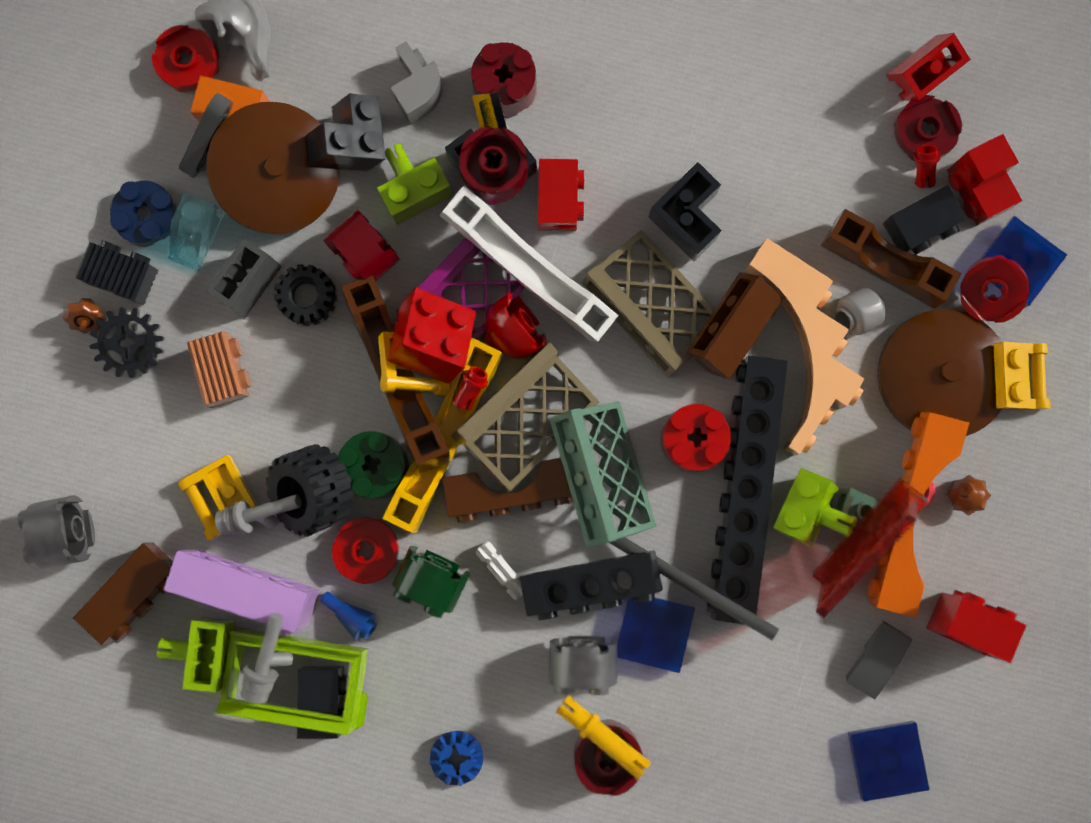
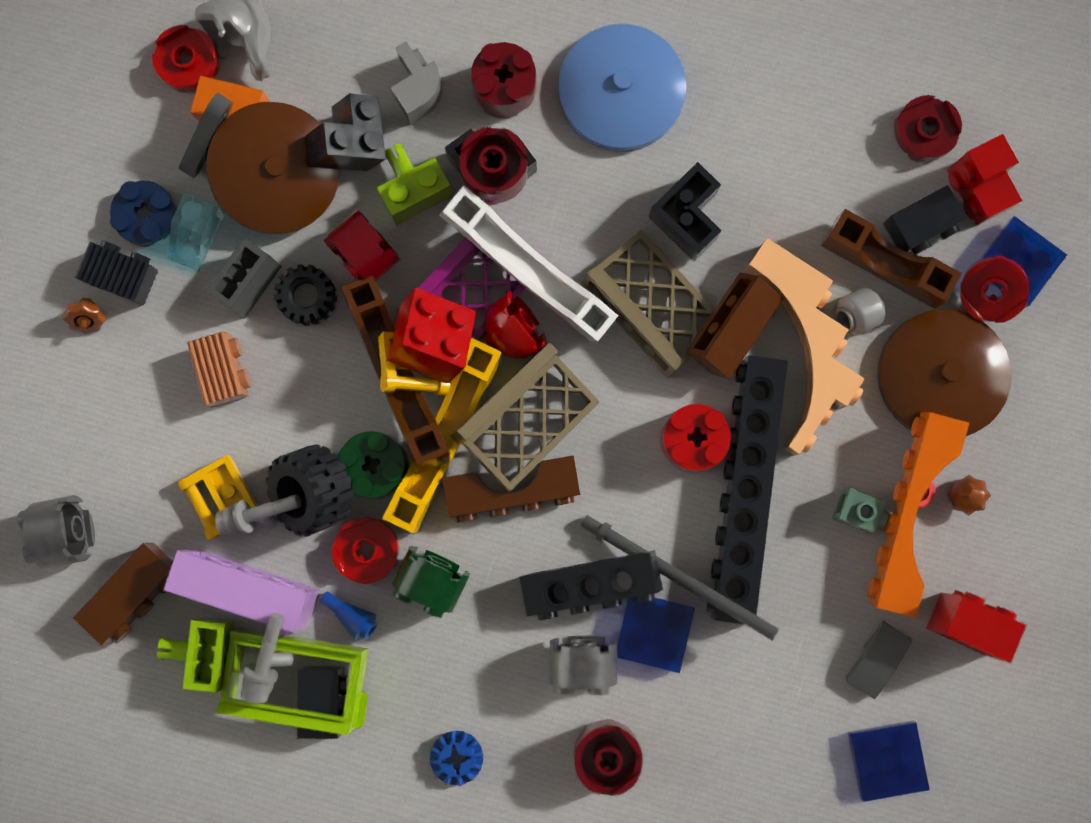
(124, 327): black gear -> none
(473, 382): red pin -> none
(489, 110): sticker -> none
(500, 569): white axle -> none
(559, 195): red brick -> none
(586, 477): sand green fence -> none
(602, 736): yellow pin -> none
(621, 87): none -> medium blue dish
(810, 508): lime brick -> none
(867, 543): clear red fence -> none
(926, 159): red pin -> none
(928, 67): red brick -> none
(1013, 379): yellow plate -> none

